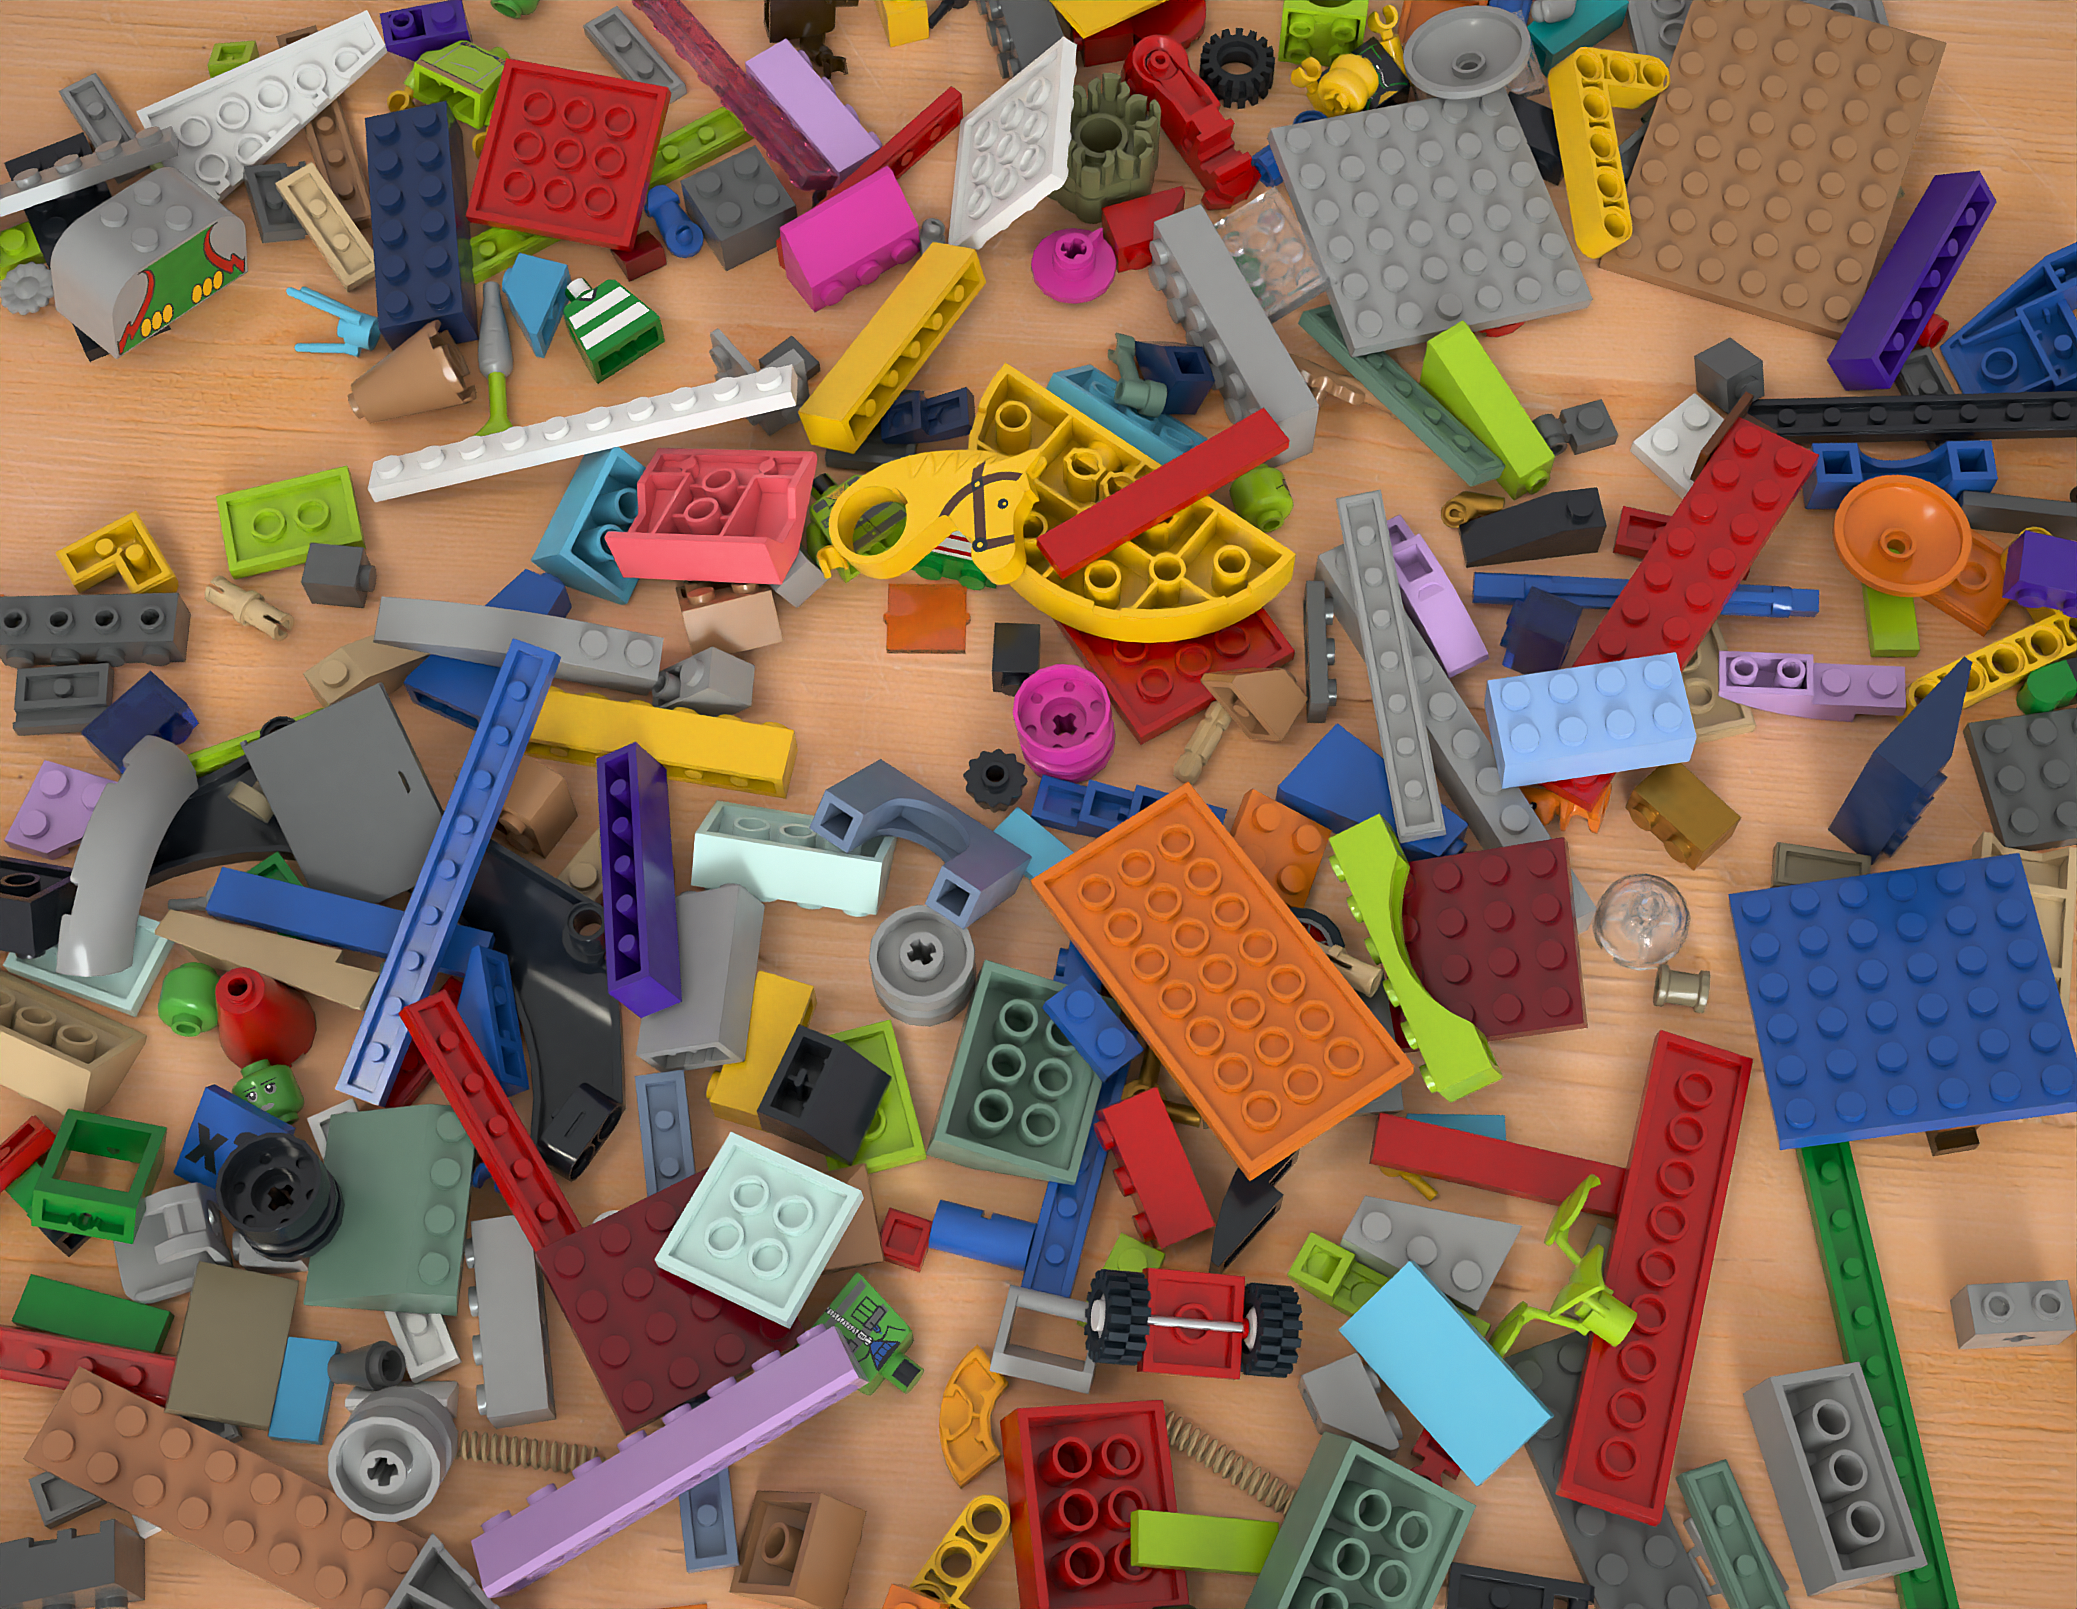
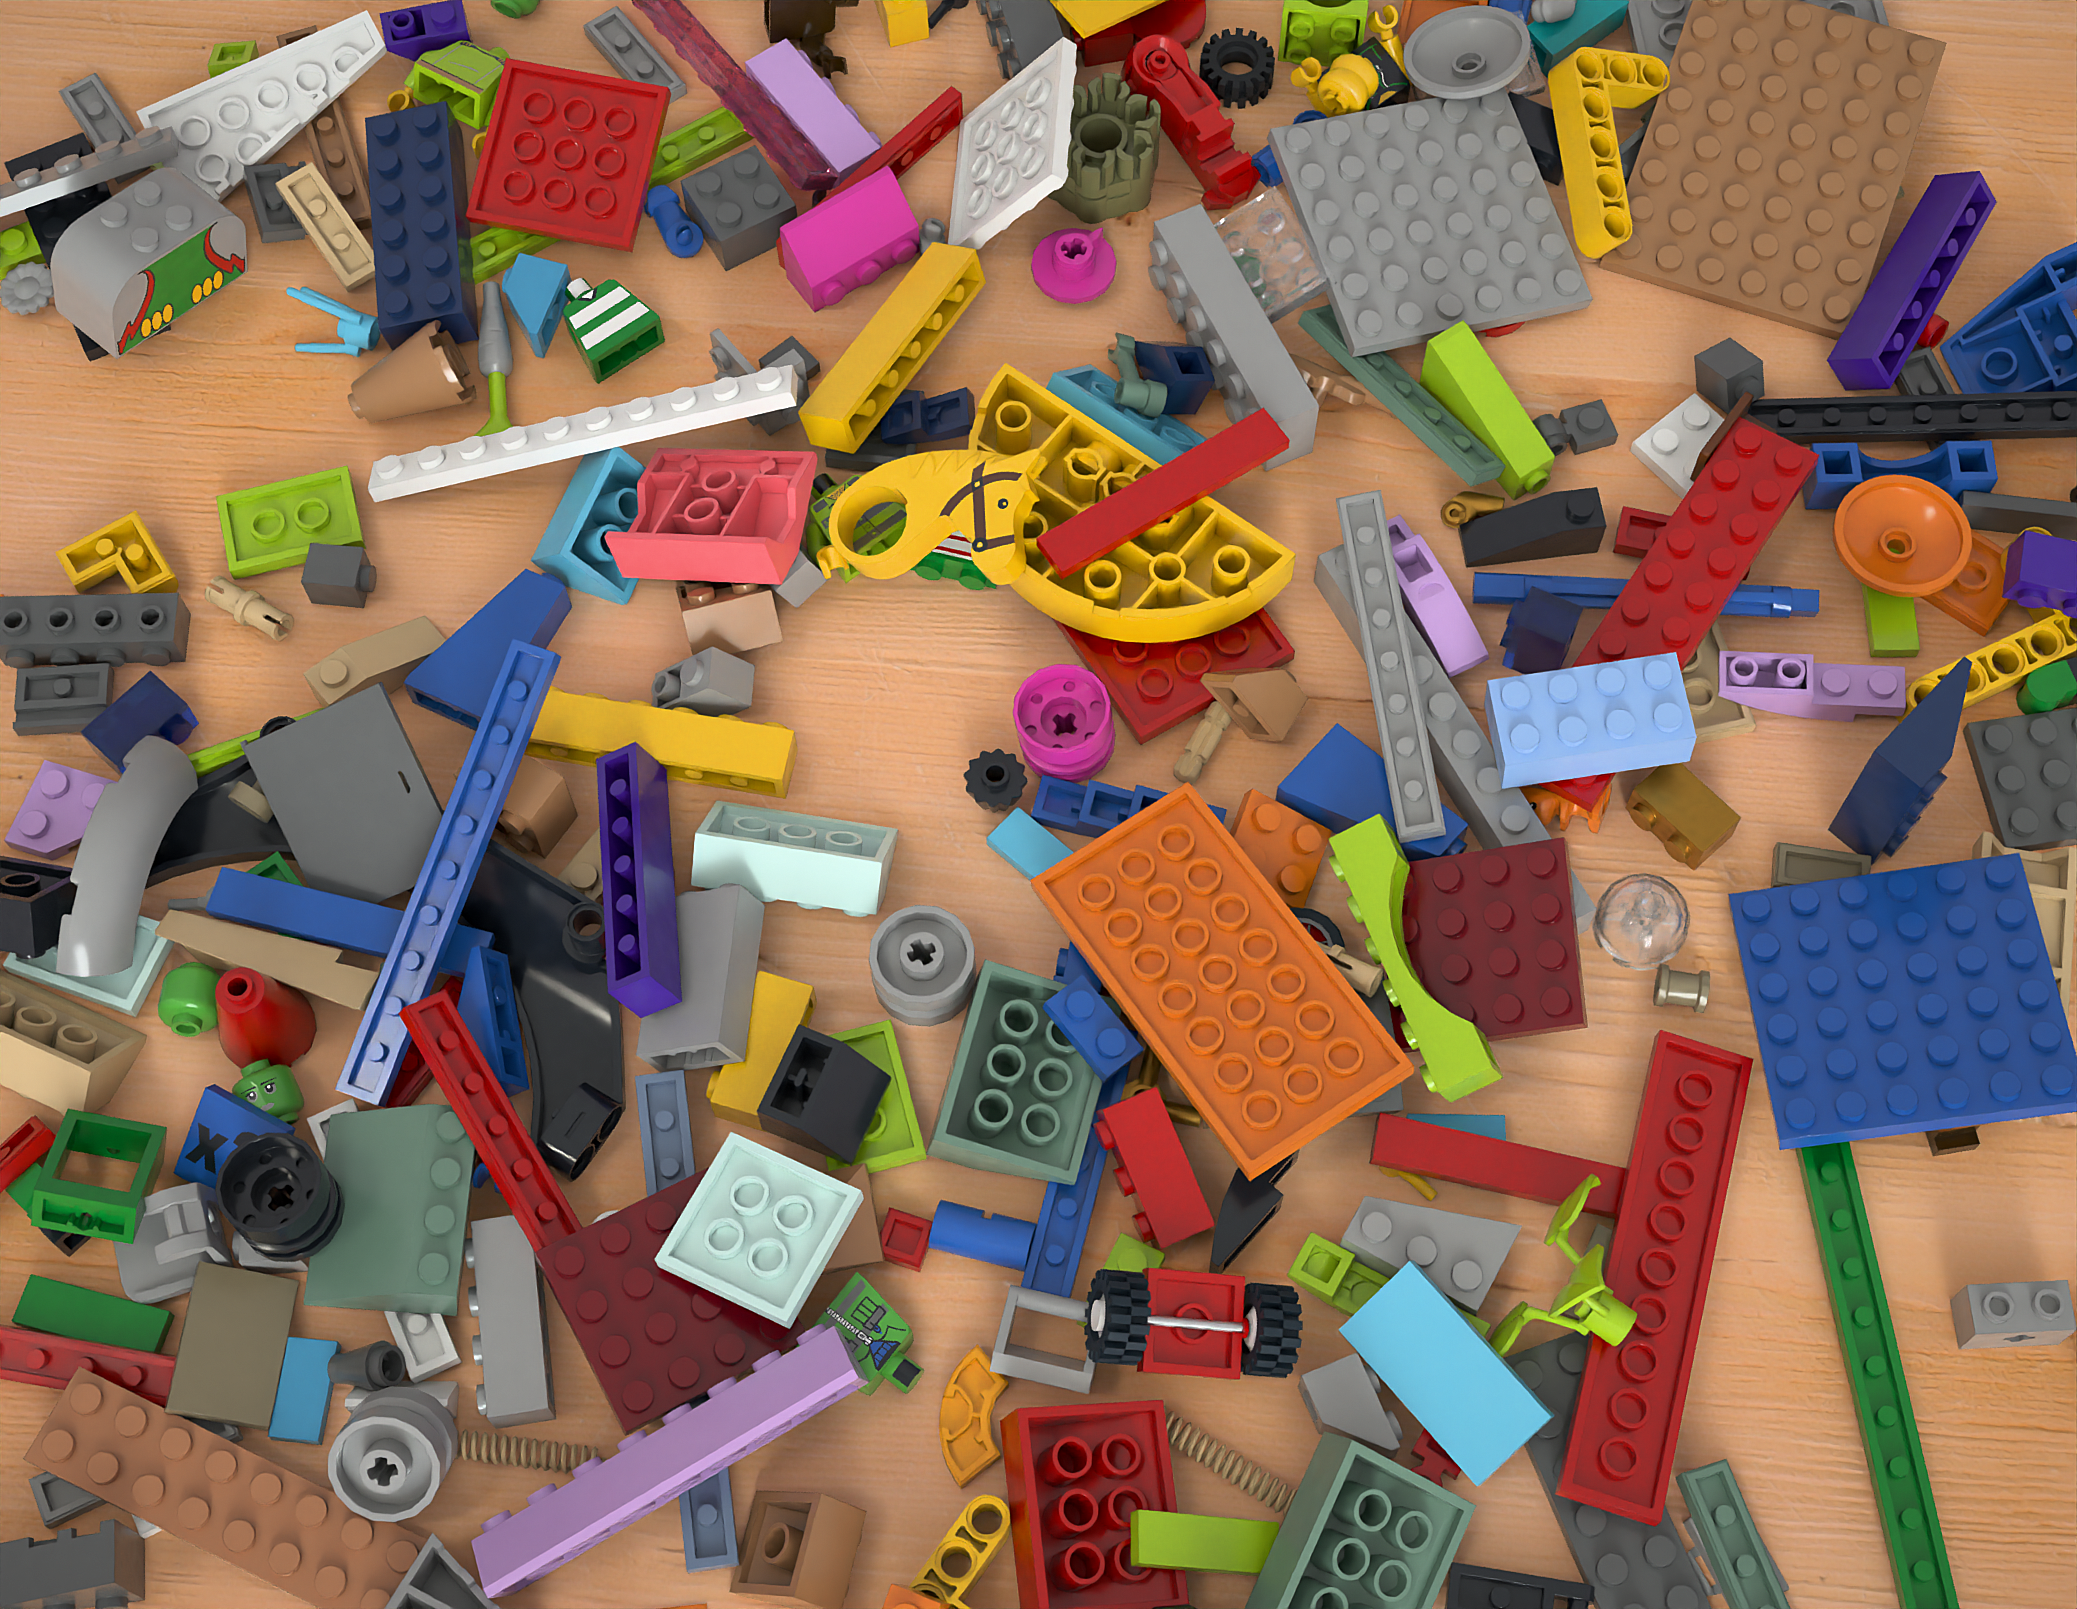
(484, 633): light grey slope -> none
(646, 256): dark red slope -> none
(882, 801): sand blue arch -> none
(926, 619): clear orange piece -> none
(1014, 655): black brick -> none
(1130, 226): red slope -> none
(1262, 498): lime head -> none
(1318, 652): dark grey plate -> none
(1833, 1478): light grey slope -> none

